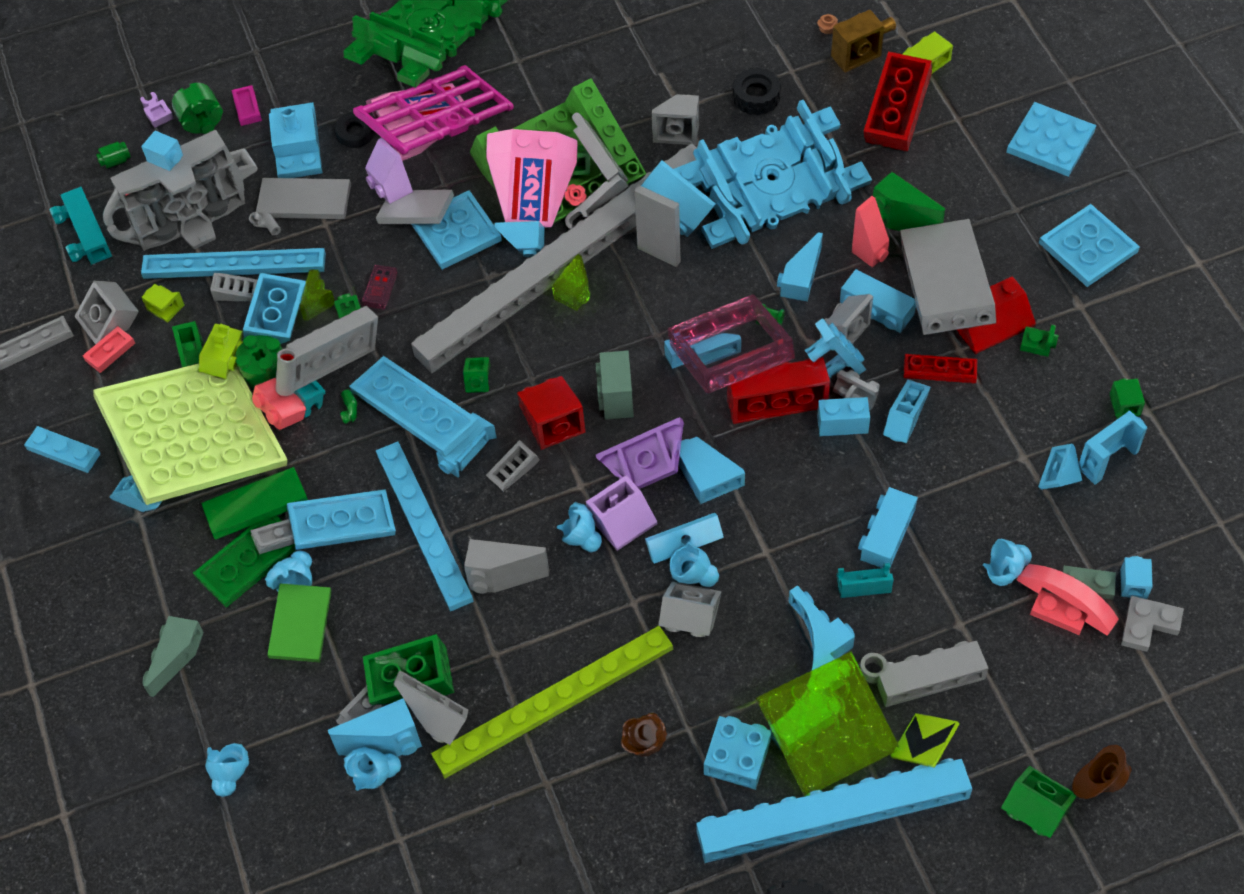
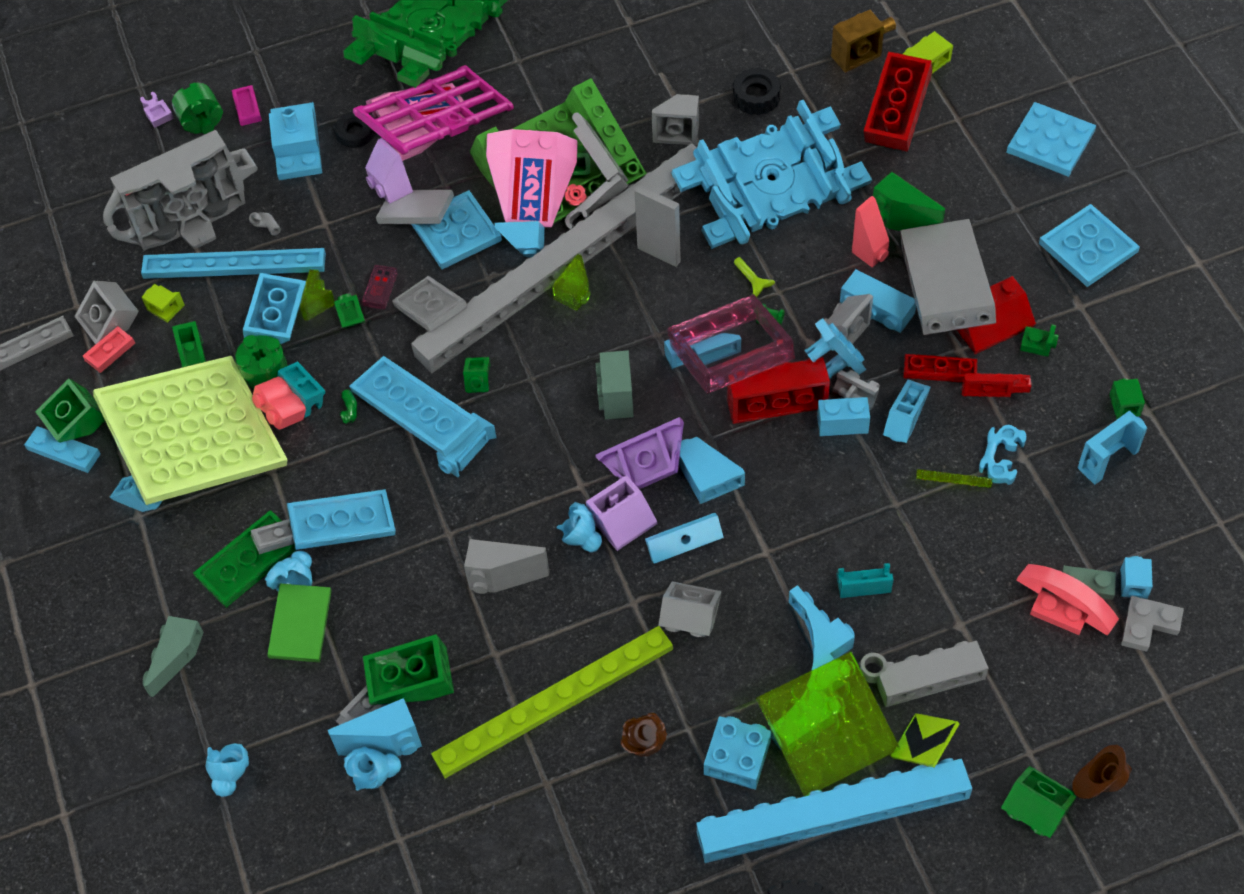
(70, 412): none -> green slope
(92, 240): teal brick -> none
(113, 154): green brick -> none
(162, 150): medium azure brick -> none
(219, 351): lime brick -> none
(226, 281): light grey slope -> none
(253, 503): green tile -> none
(304, 198): light grey tile -> none
(325, 350): light grey hinge -> none
(424, 526): medium azure plate -> none
(429, 303): none -> light grey tile
(436, 712): light grey slope -> none
(513, 454): light grey slope -> none
(552, 412): red slope -> none
(692, 202): medium azure slope -> none
(693, 566): medium azure piece -> none
(757, 283): none -> lime piece
(800, 271): medium azure slope -> none
(826, 23): nougat plate -> none
(887, 527): medium azure brick -> none
(954, 478): none -> clear neon green bar
(995, 384): none -> red hinge
(999, 471): none -> medium azure helmet
(1007, 561): medium azure piece -> none
(1061, 467): medium azure slope -> none

